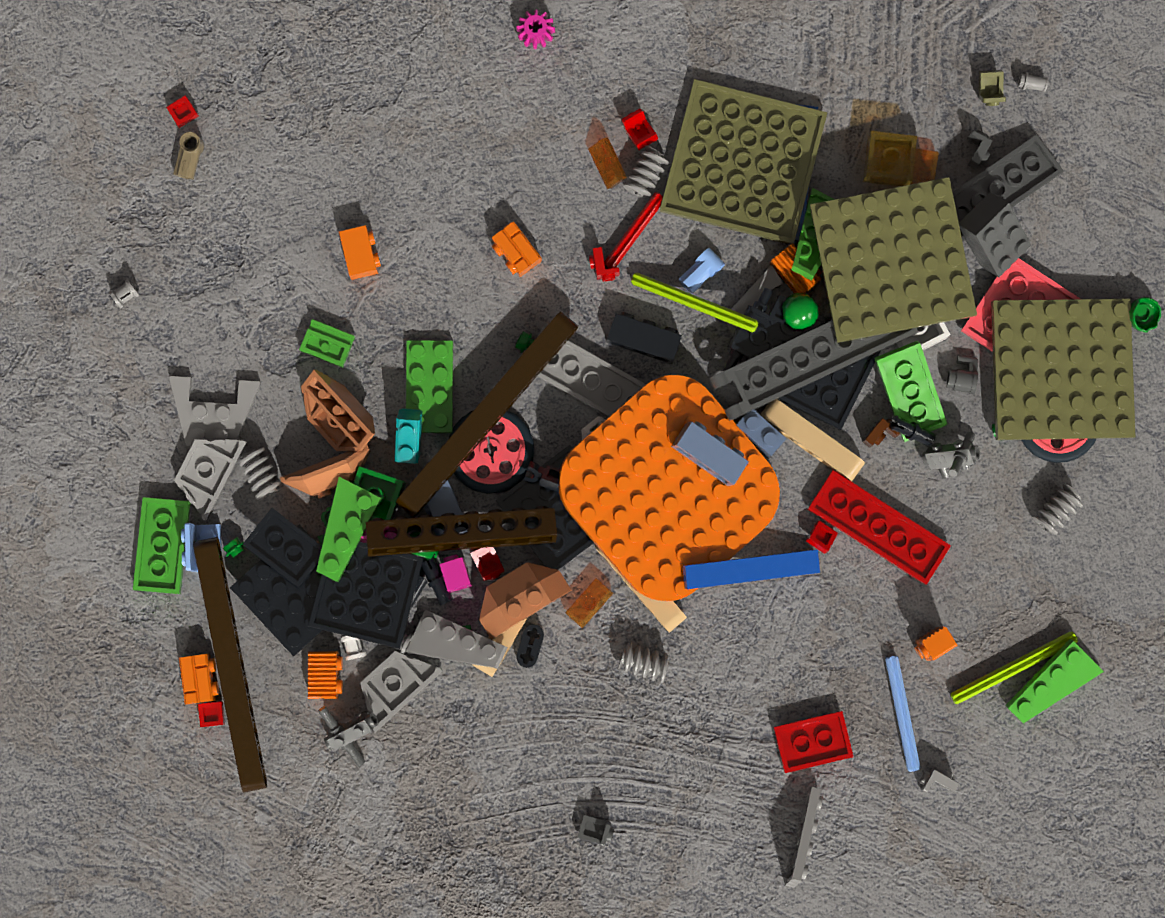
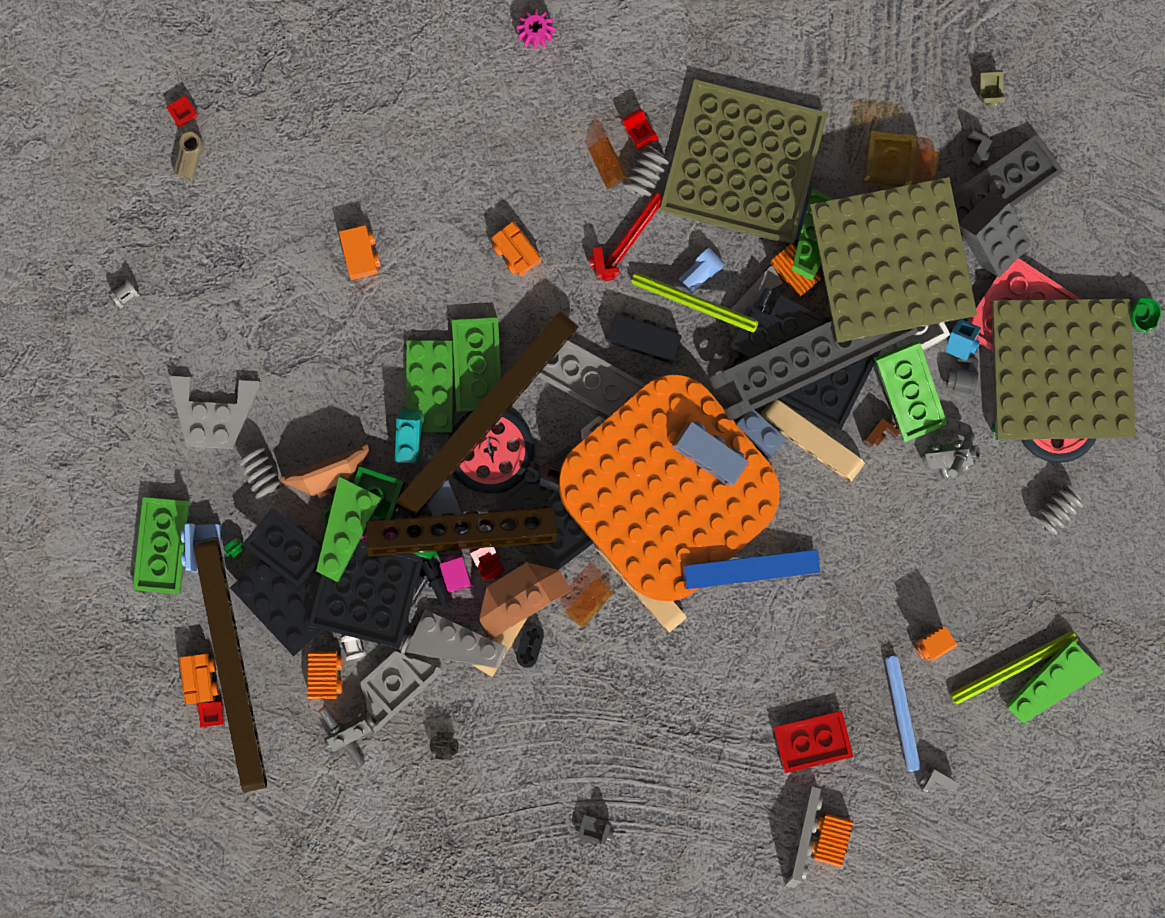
(207, 471): light grey wing -> none
(327, 343): bright green plate -> none
(336, 413): nougat wedge -> none
(444, 745): none -> clear smoke gear
(475, 360): none -> bright green plate
(524, 341): green plate -> none
(644, 662): light grey piece -> none
(800, 311): green hair -> none
(821, 537): red plate -> none
(832, 839): none -> orange brick
(879, 527): red plate -> none
(912, 431): black pin -> none
(963, 340): none -> dark azure brick
(1032, 82): light grey pin -> none

